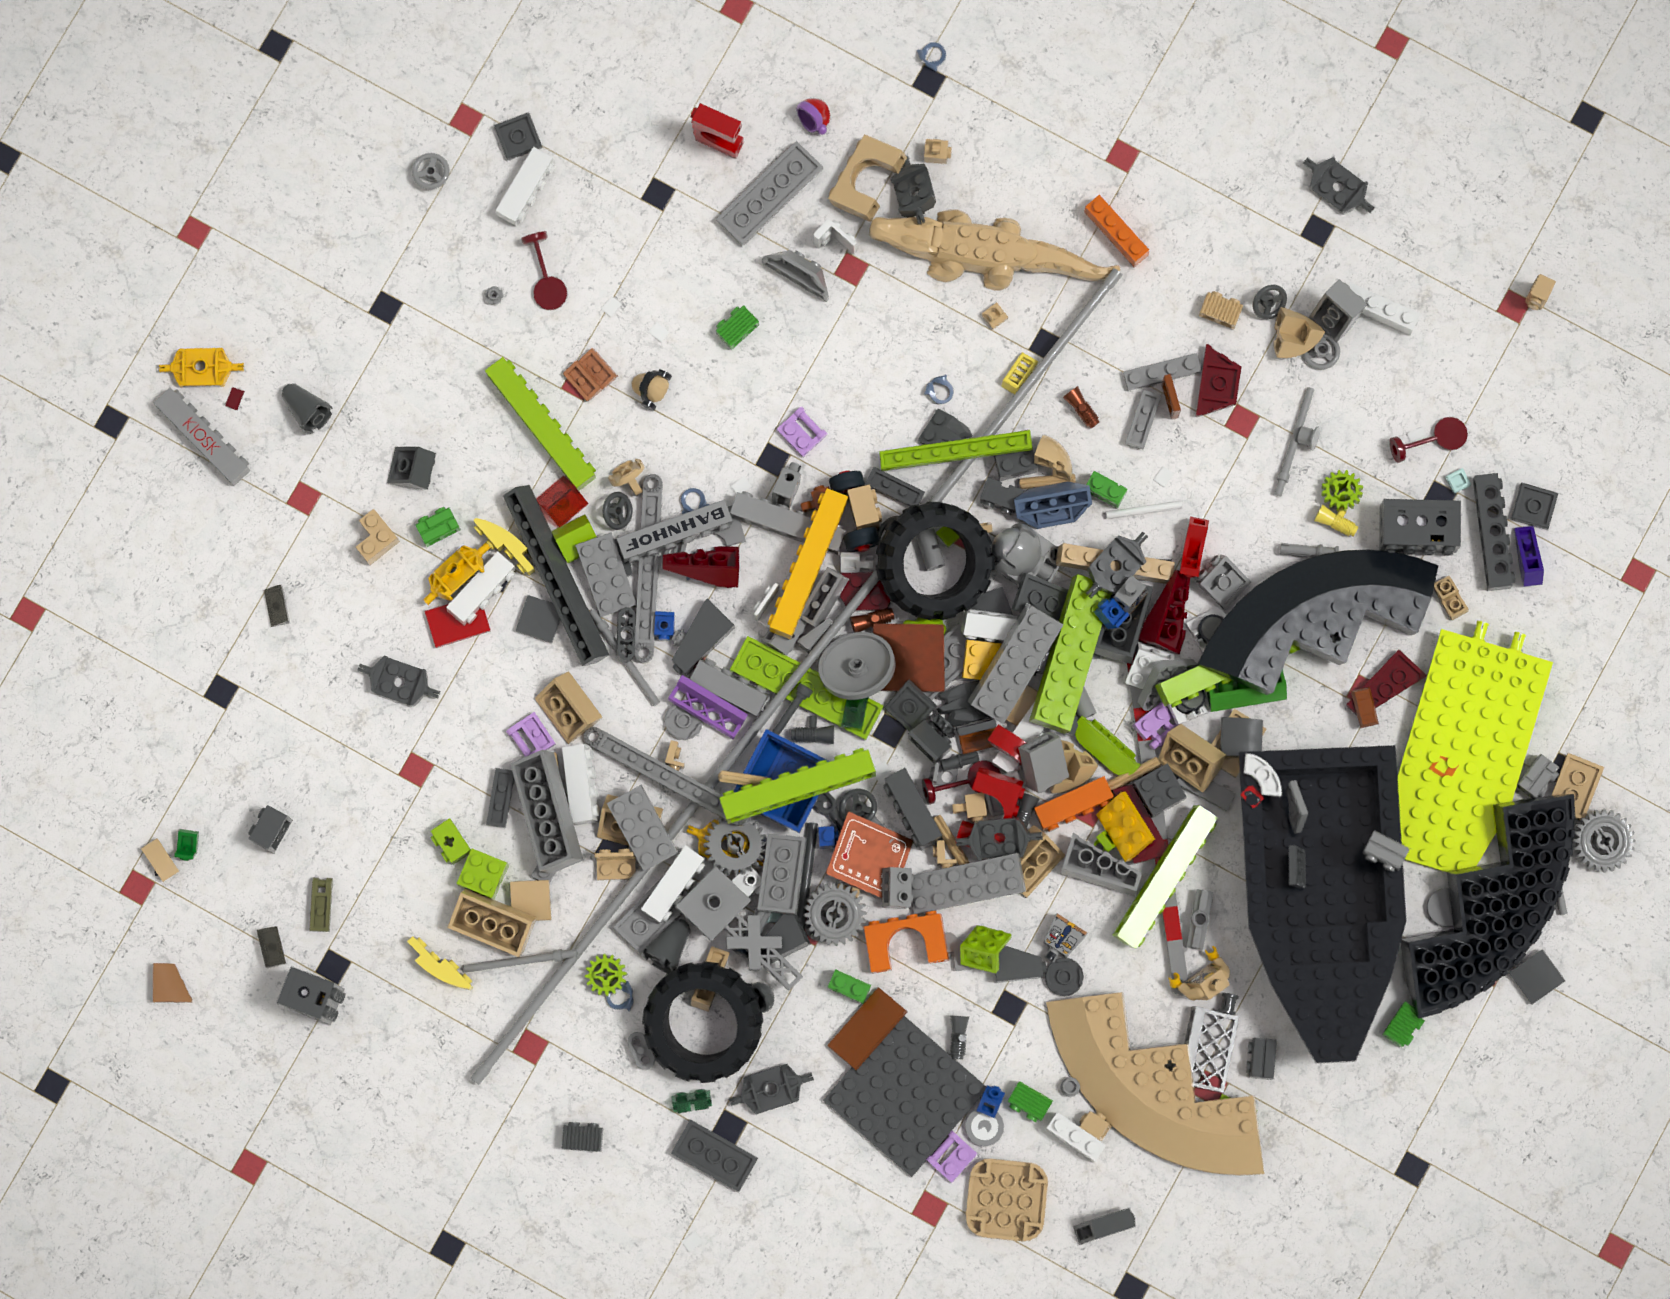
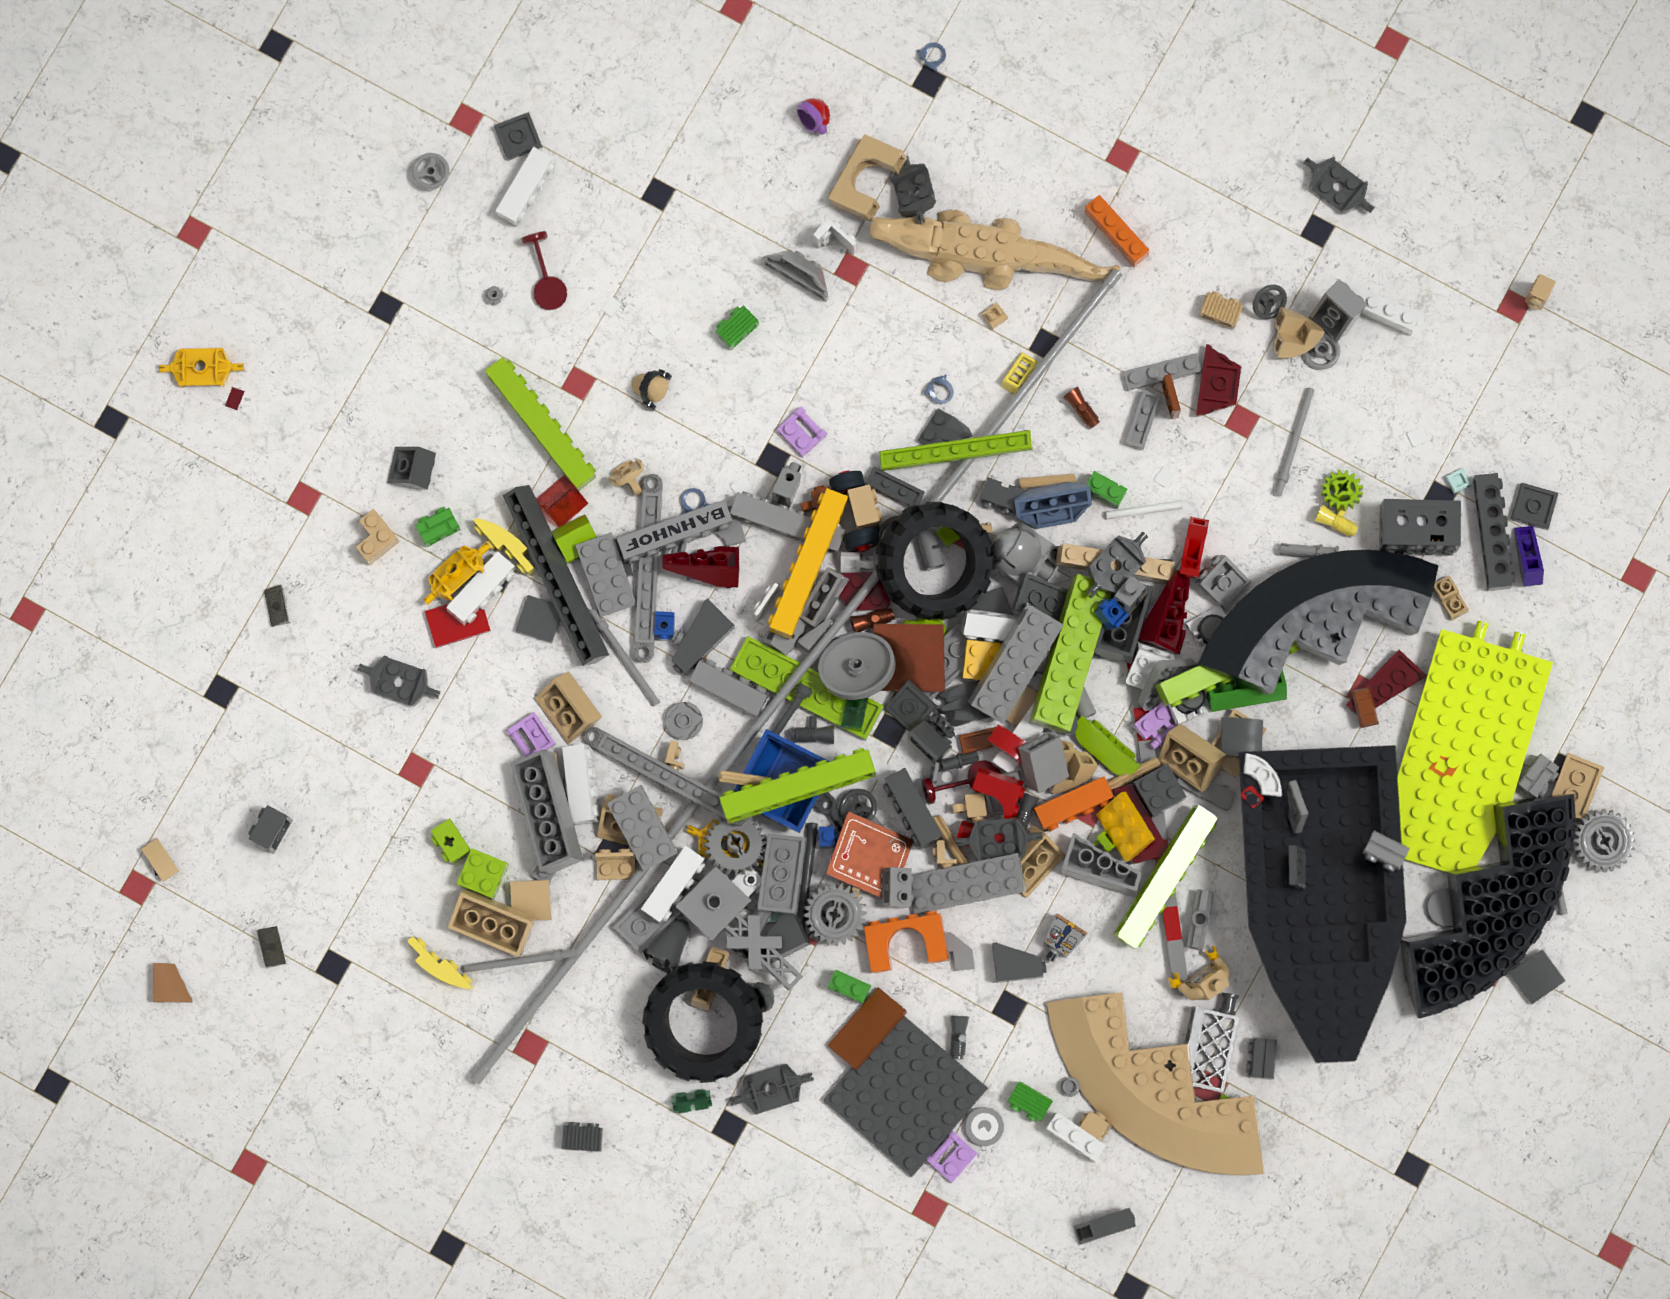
(187, 844): green bracket -> none
(202, 437): light grey brick -> none
(306, 408): dark grey cone -> none
(311, 995): dark grey piece -> none
(321, 905): olive plate -> none
(500, 798): dark grey plate -> none
(590, 374): nougat slope -> none
(606, 983): lime gear -> none
(615, 510): dark grey piece -> none
(627, 1004): sand blue piece -> none
(631, 622): dark grey beam -> none
(640, 1051): light grey plate -> none
(710, 701): medium lavender fence -> none
(714, 1155): dark grey plate -> none
(717, 130): red arch -> none
(769, 193): light grey plate -> none
(937, 151): tan brick -> none
(976, 727): dark grey tile -> none
(983, 947): lime bracket -> none
(992, 1096): blue brick -> none
(1006, 1200): tan tile -> none
(1015, 464): dark grey brick -> none
(1053, 455): tan brick -> none
(1064, 977): dark grey tile -> none
(1309, 436): light grey piece -> none
(1403, 1025): bright green brick -> none
(1448, 433): dark red piece -> none

